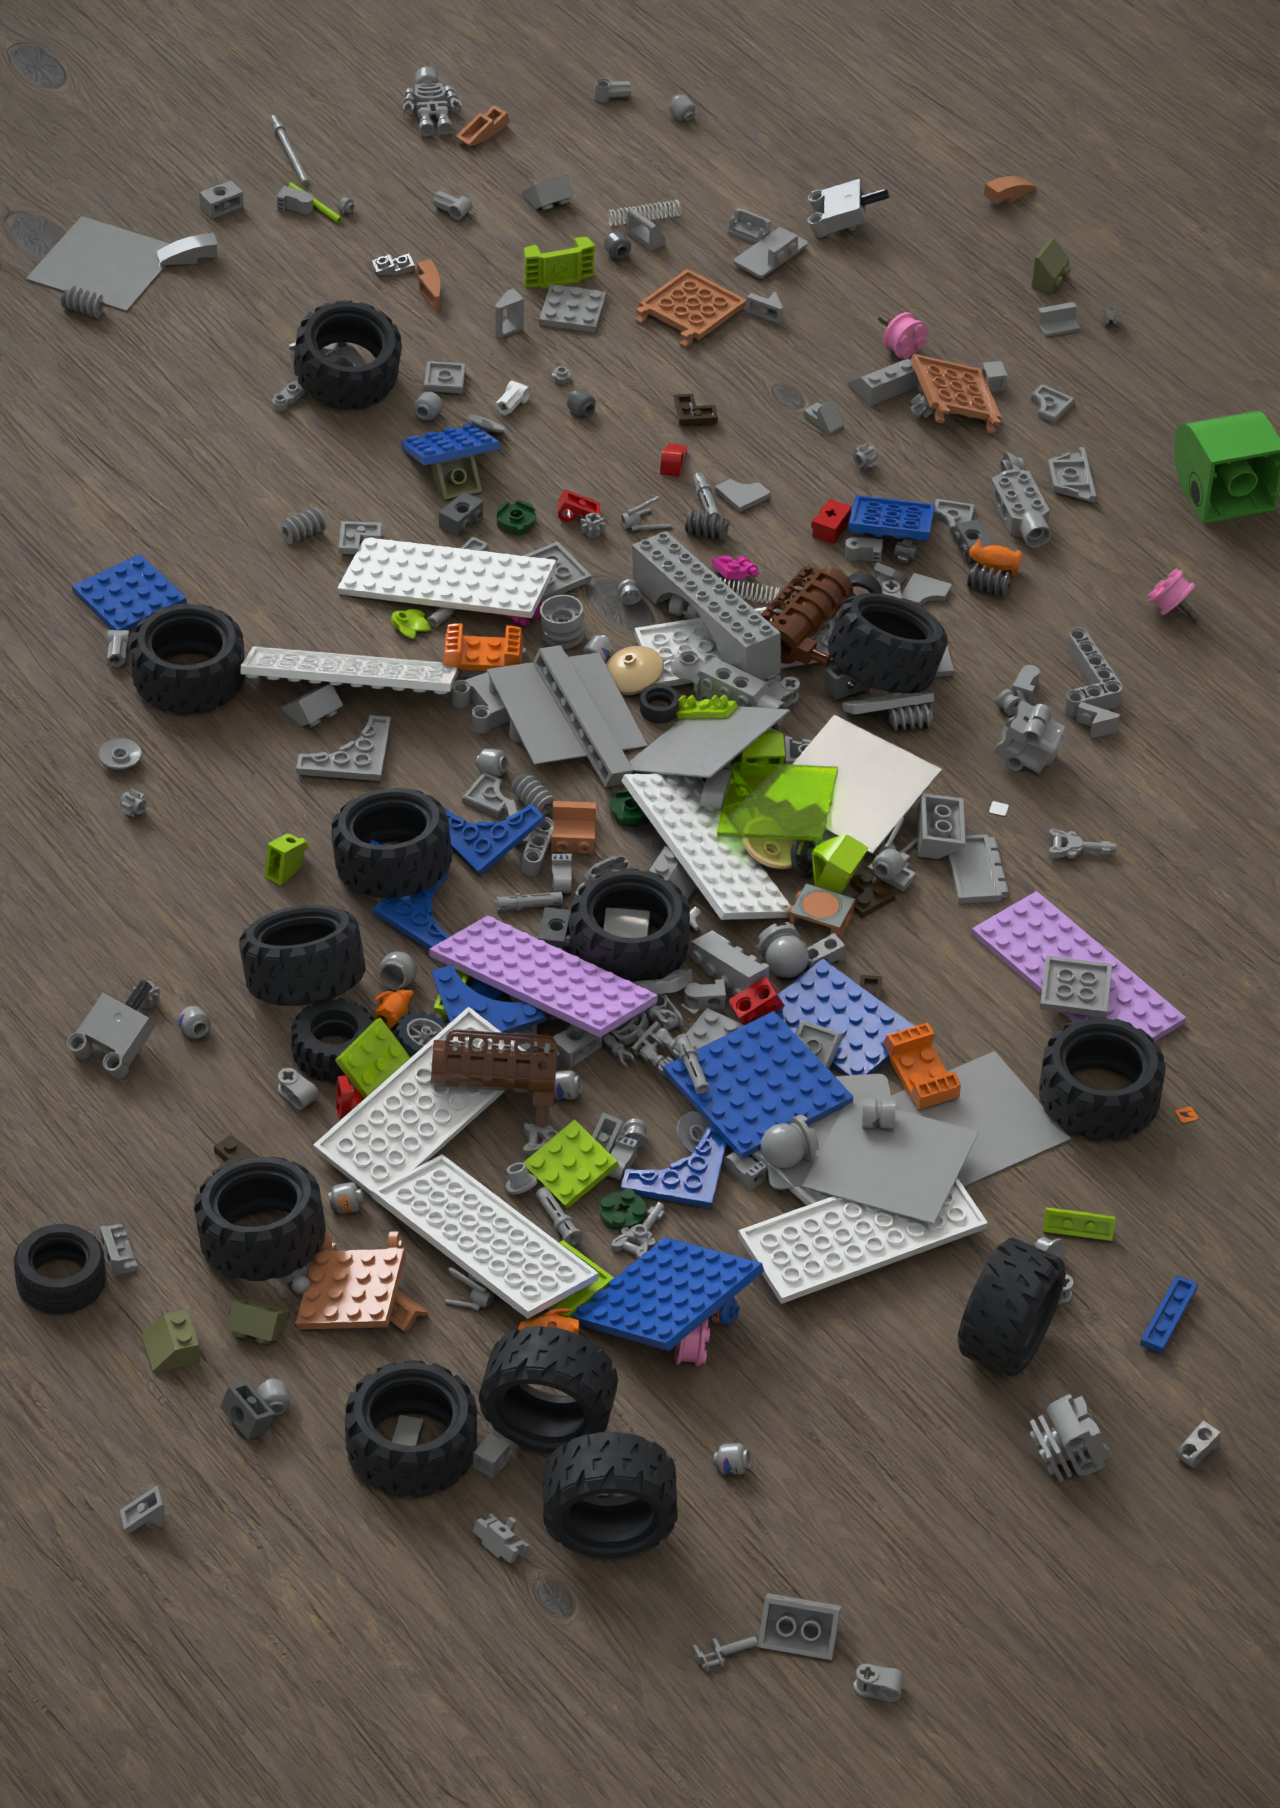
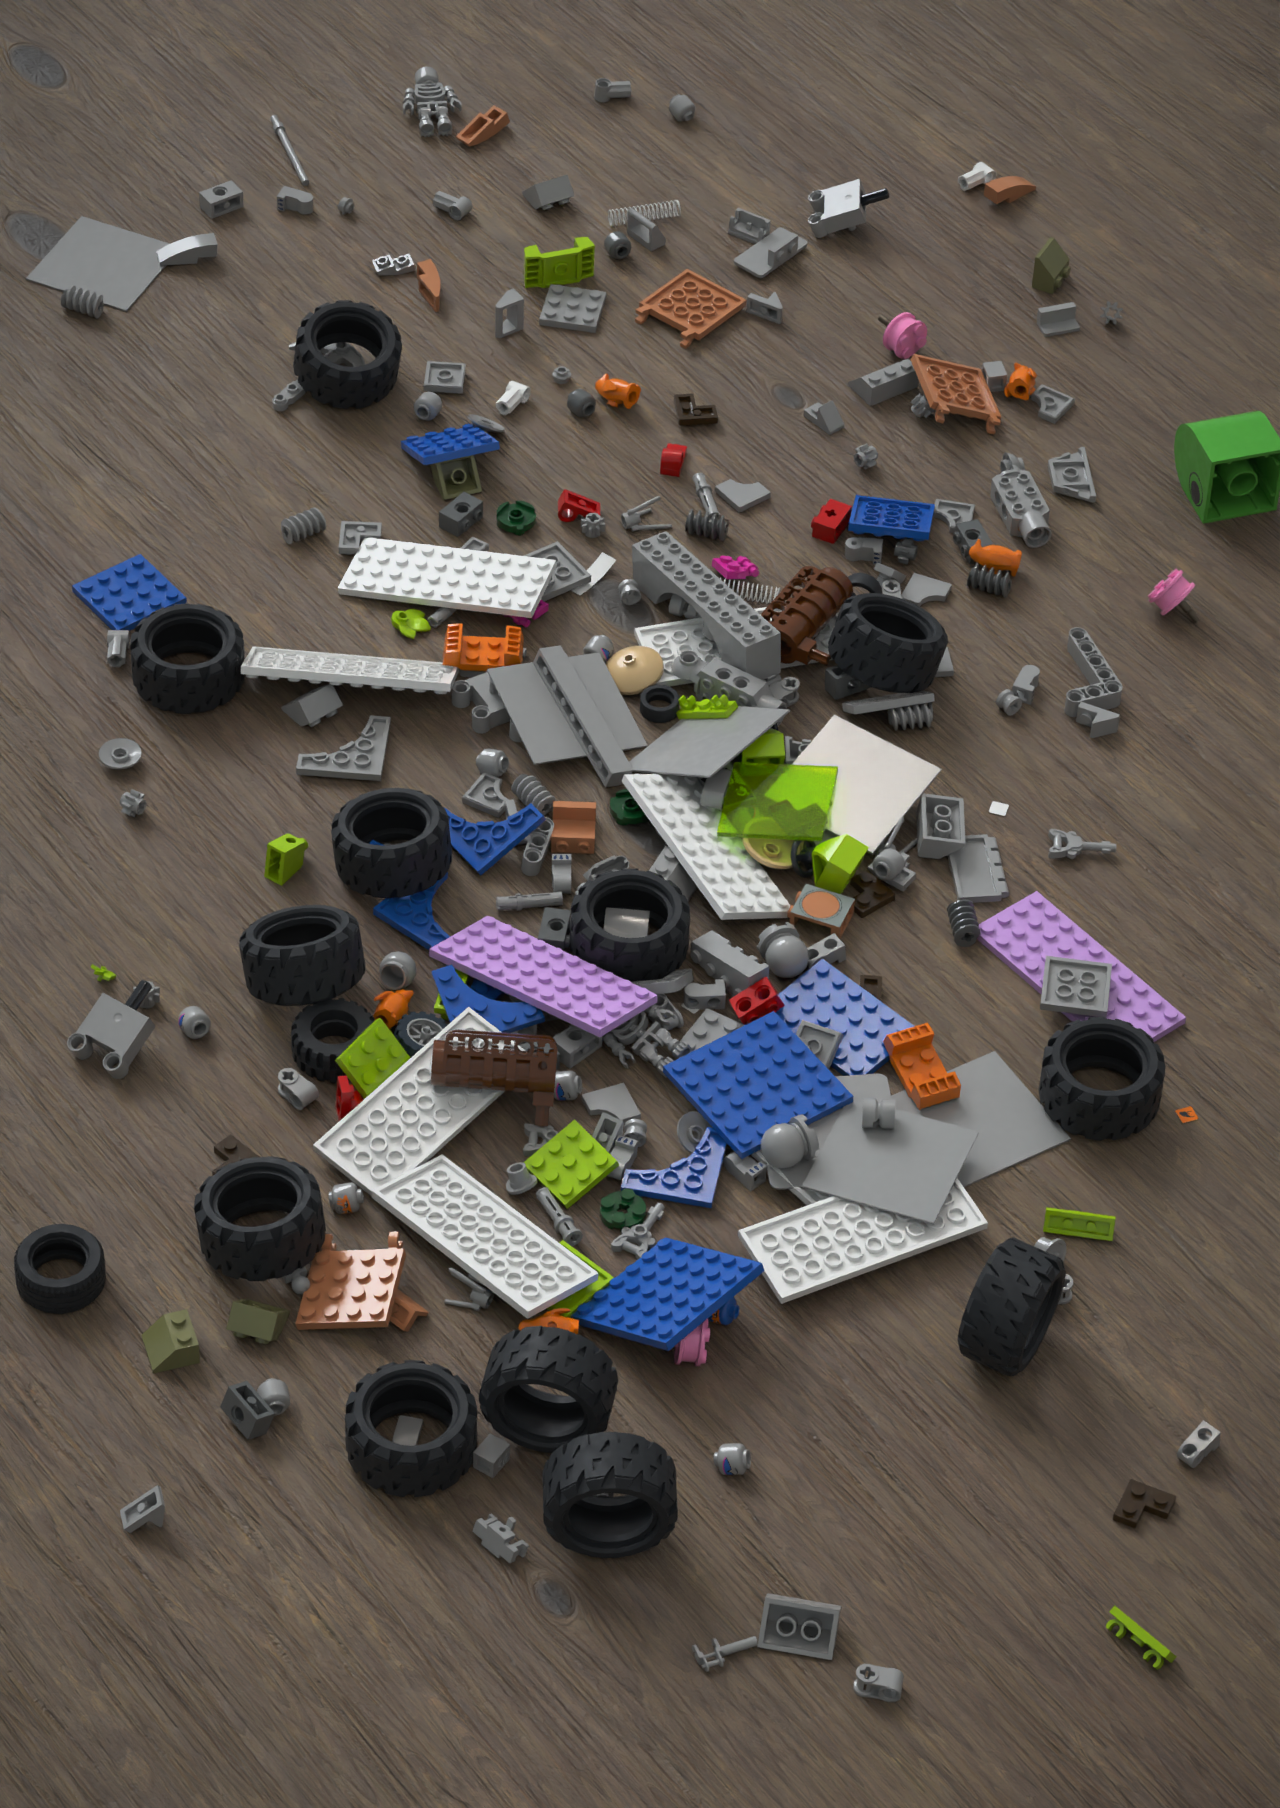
(103, 973): none -> lime plant
(117, 1250): light grey hinge -> none
(320, 206): lime piece -> none
(562, 621): light grey wheel -> none
(597, 571): none -> white sticker
(612, 1101): none -> light grey tile
(618, 391): none -> orange animal
(694, 913): white plant -> none
(699, 1080): light grey pin -> none
(963, 922): none -> dark grey piece
(980, 174): none -> white piece
(1021, 382): none -> orange animal
(1030, 738): light grey piece -> none
(1072, 1438): light grey piece -> none
(1141, 1498): none -> dark brown plate
(1141, 1637): none -> lime plate
(1169, 1314): blue plate -> none

